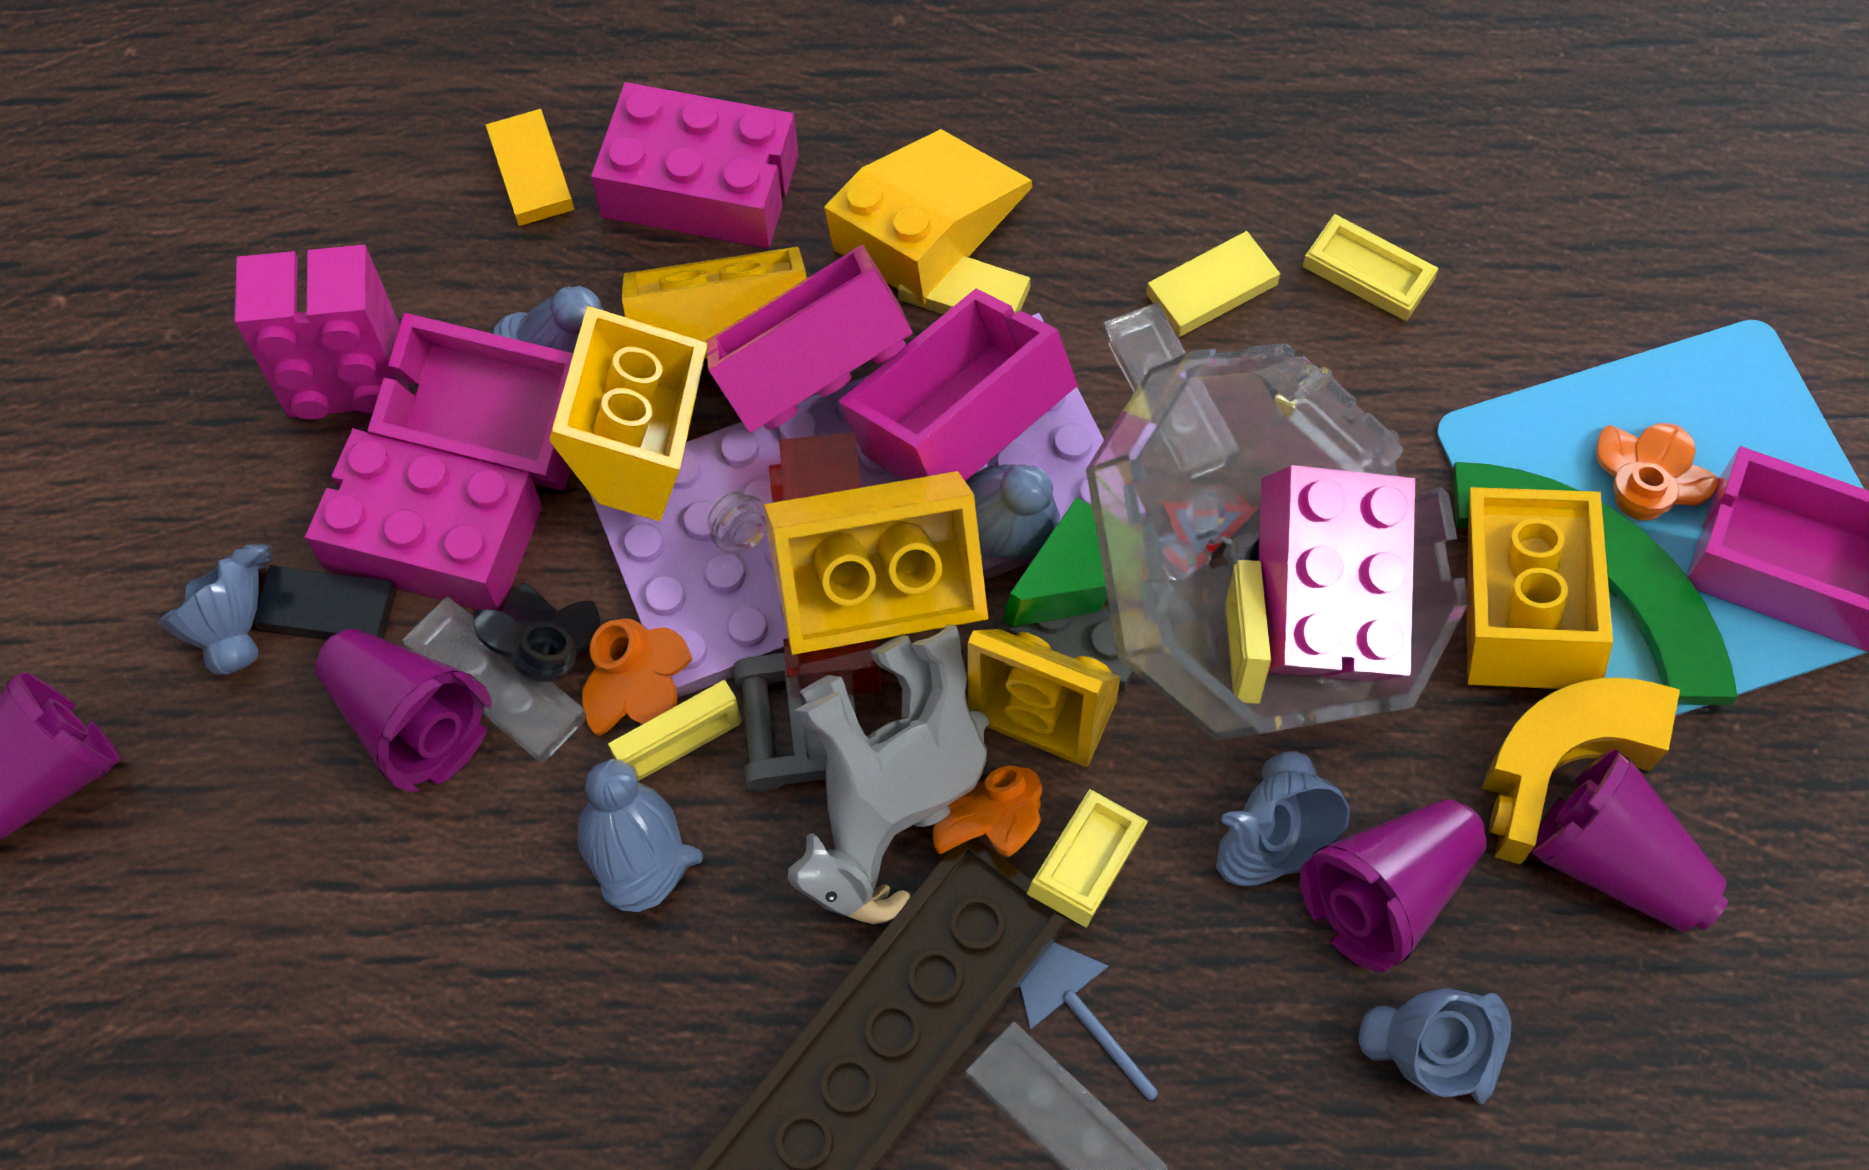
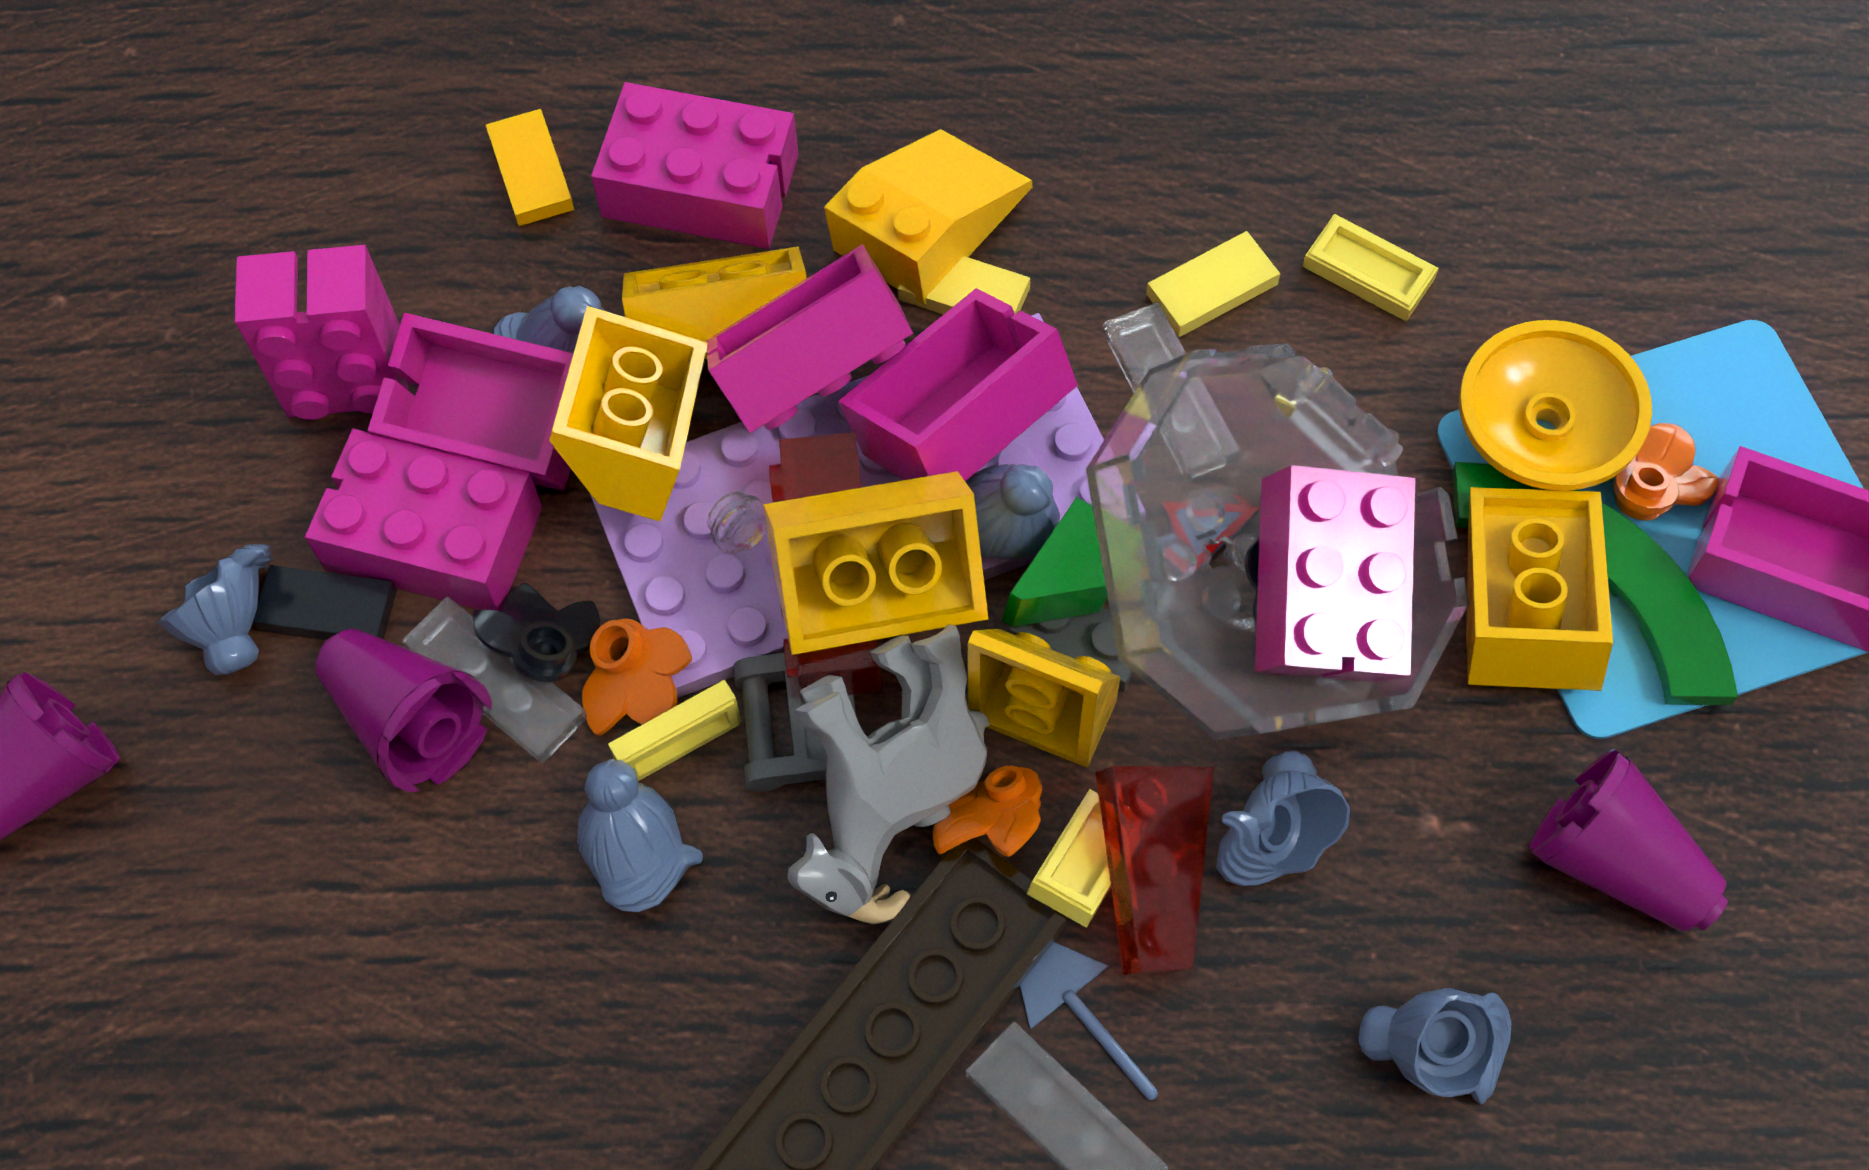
(1155, 860): none -> clear red wing
(1247, 631): light yellow tile -> none
(1392, 880): magenta cone -> none
(1562, 377): none -> yellow dish
(1568, 727): yellow arch -> none

